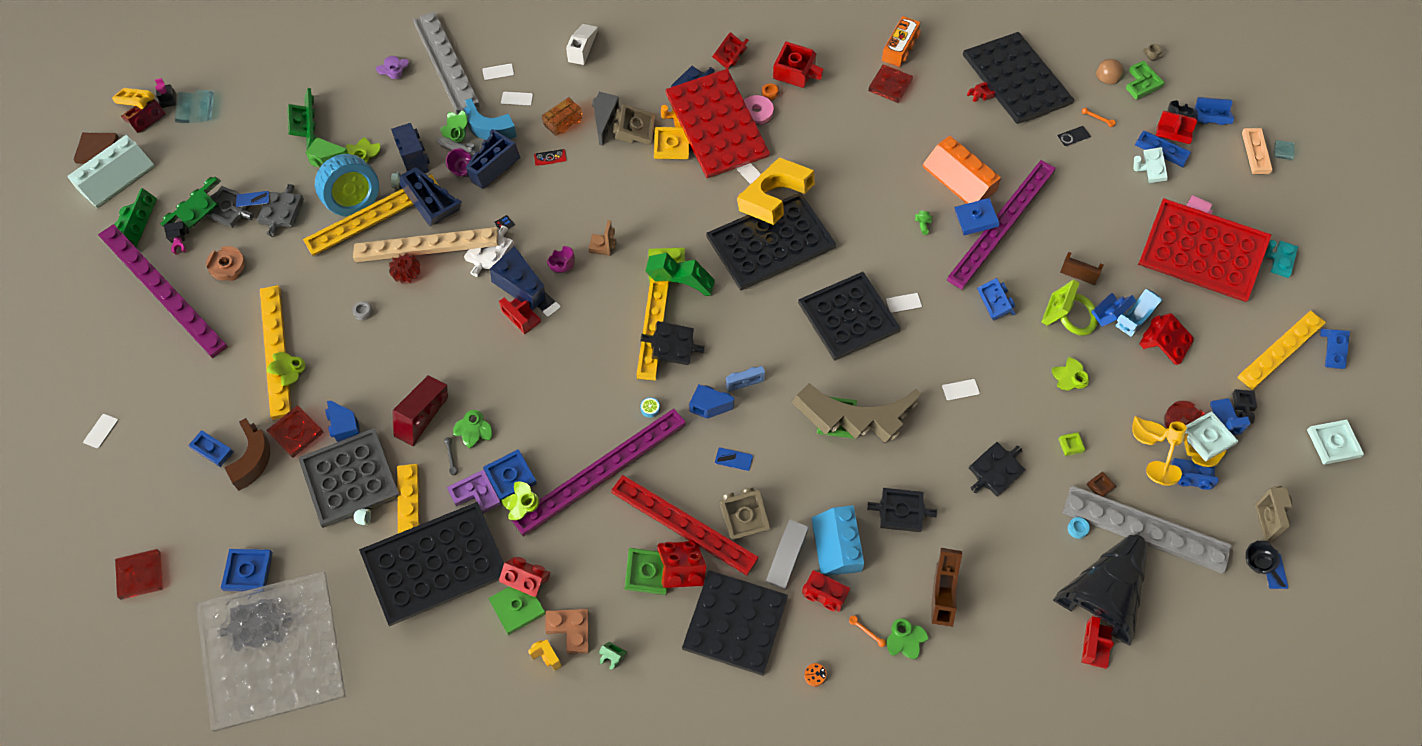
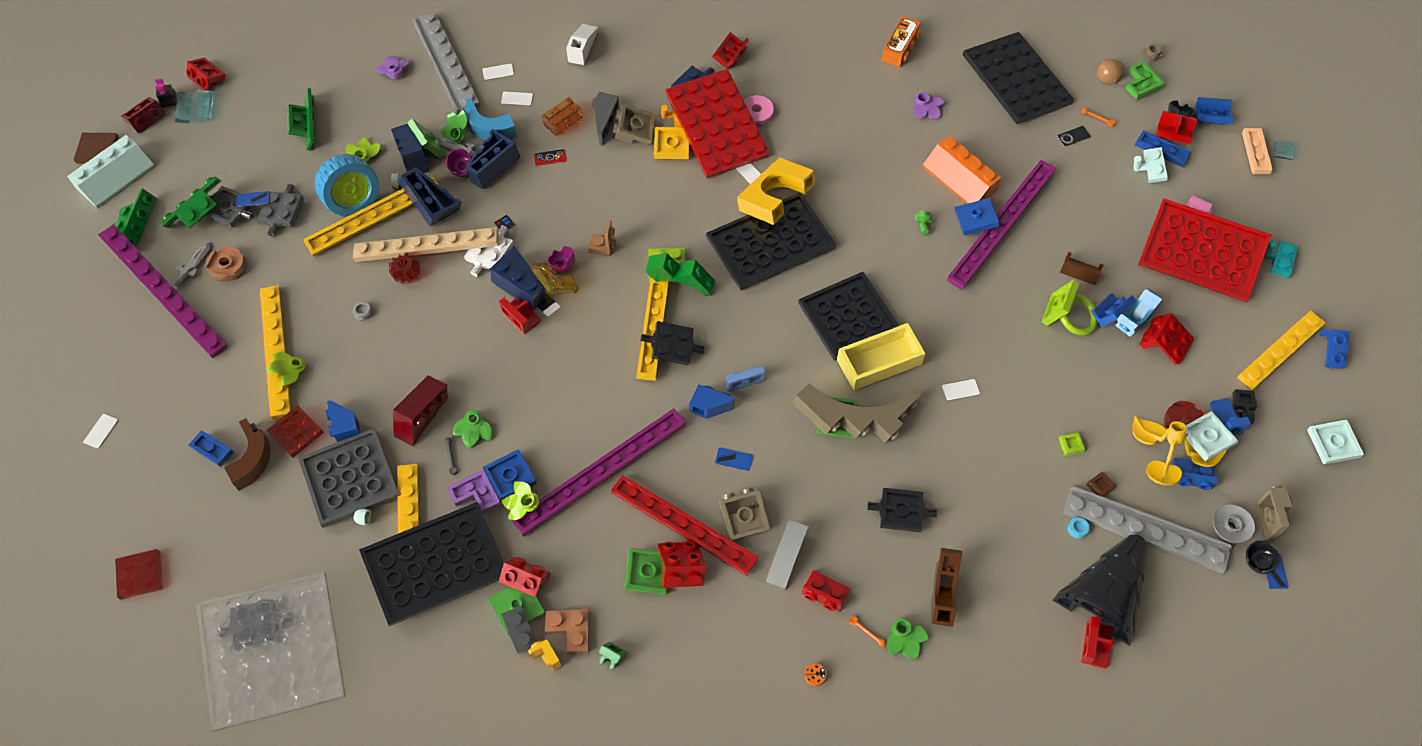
(133, 97): yellow plate -> none
(176, 234): black piece -> none
(186, 272): none -> light grey sword
(203, 73): none -> red bracket
(246, 569): blue plate -> none
(322, 151): bright green slope -> none
(426, 138): none -> bright green plate
(518, 629): none -> dark grey plate
(552, 282): none -> clear yellow plate
(650, 407): tile -> none
(735, 622): black plate -> none
(770, 91): orange tile -> none
(796, 65): red hinge -> none
(838, 541): dark azure slope -> none
(880, 356): none -> light yellow piece
(890, 83): clear red plate -> none
(903, 302): white sticker -> none
(927, 105): none -> medium lavender plate
(981, 91): red plate -> none
(996, 300): blue bracket -> none
(996, 469): black plate -> none
(1068, 375): lime plate -> none
(1238, 518): none -> light grey dish

